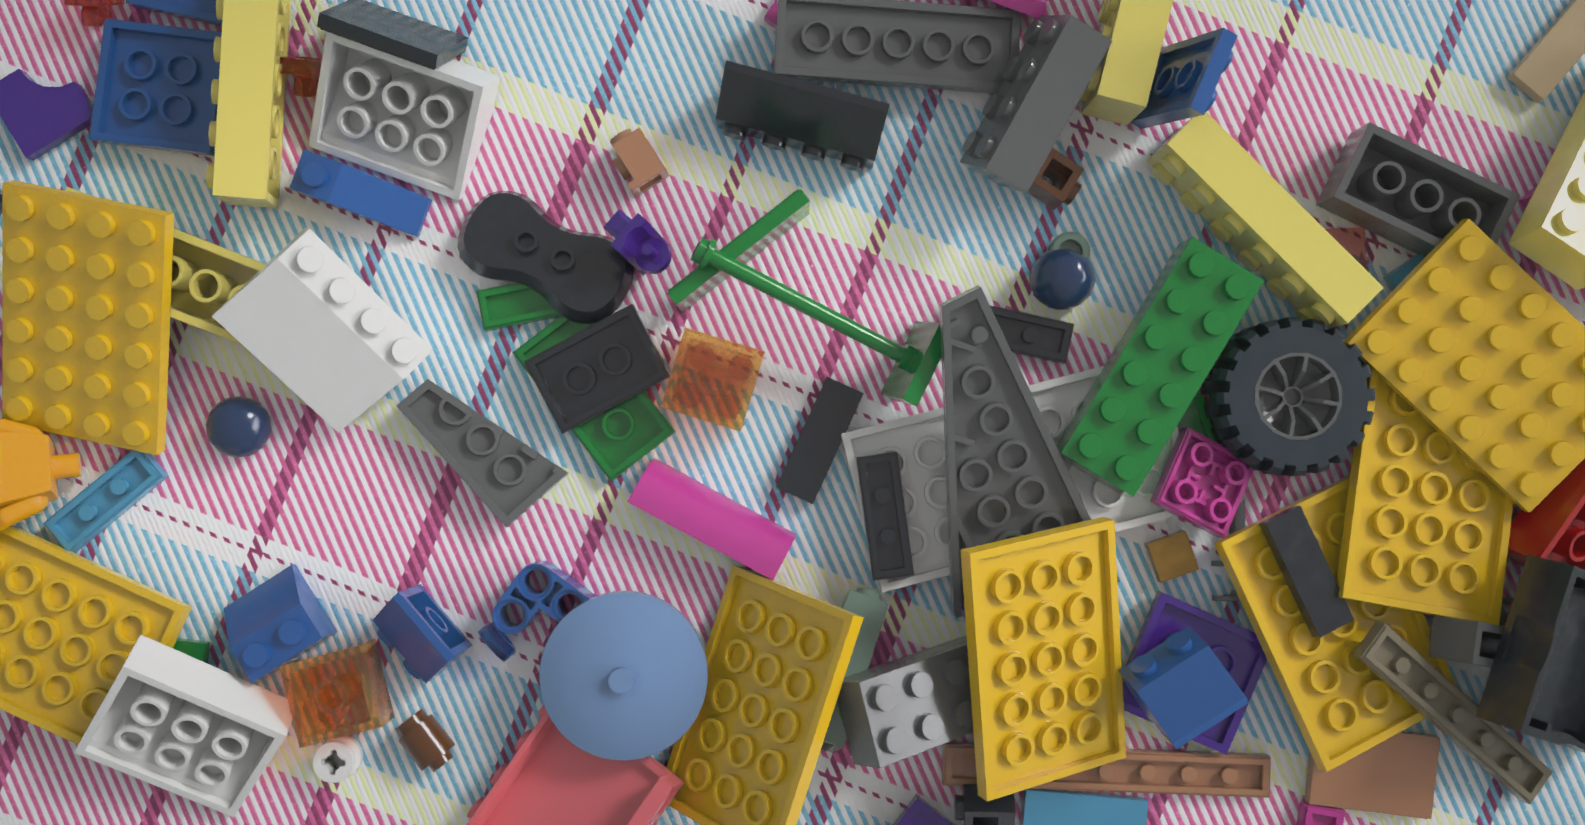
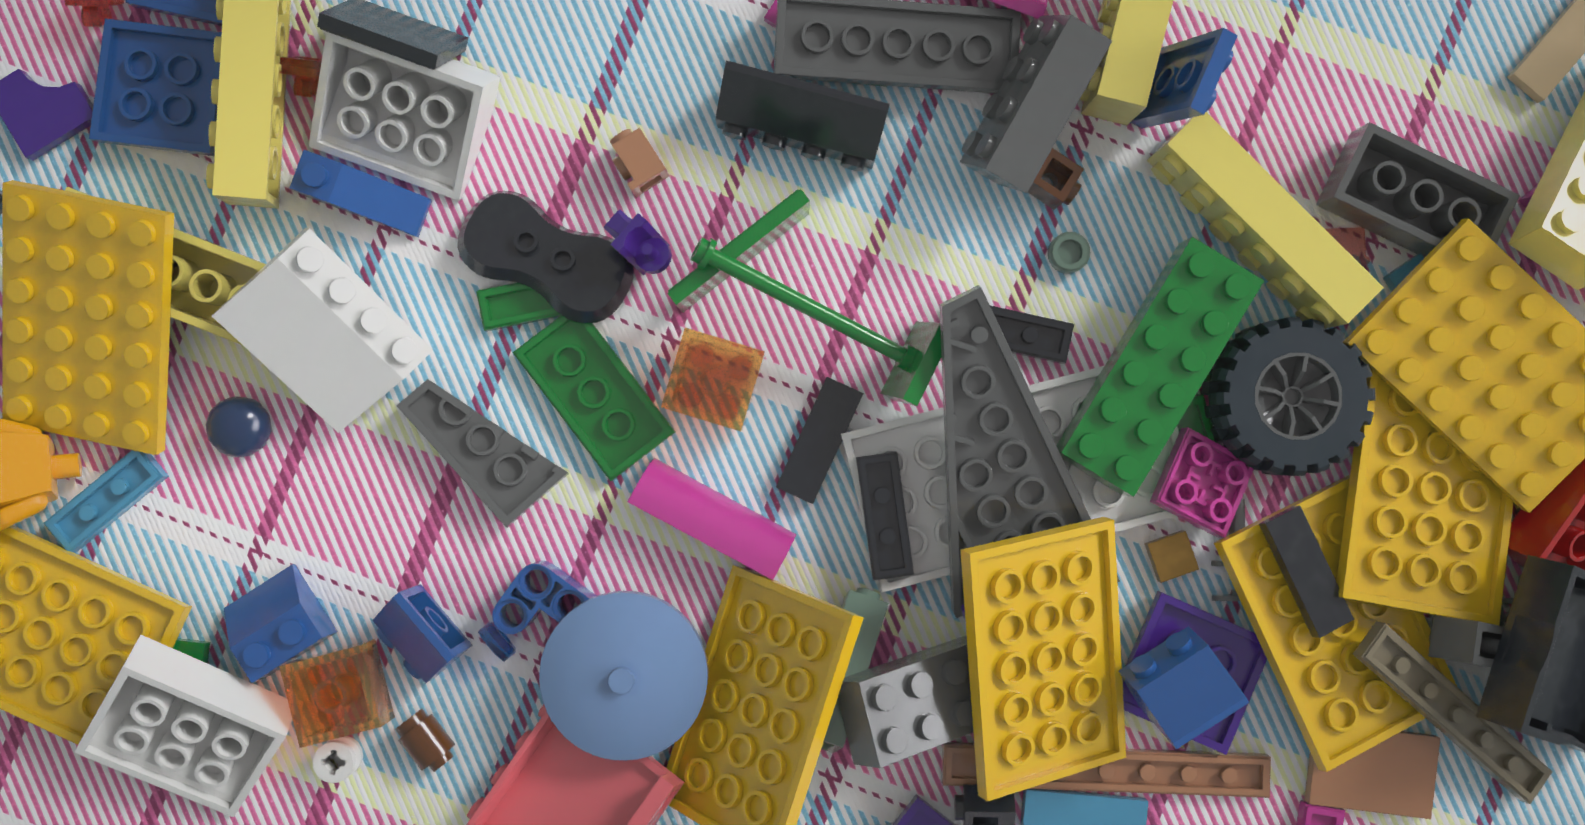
(597, 368): black tile -> none
(1062, 279): dark blue hair -> none

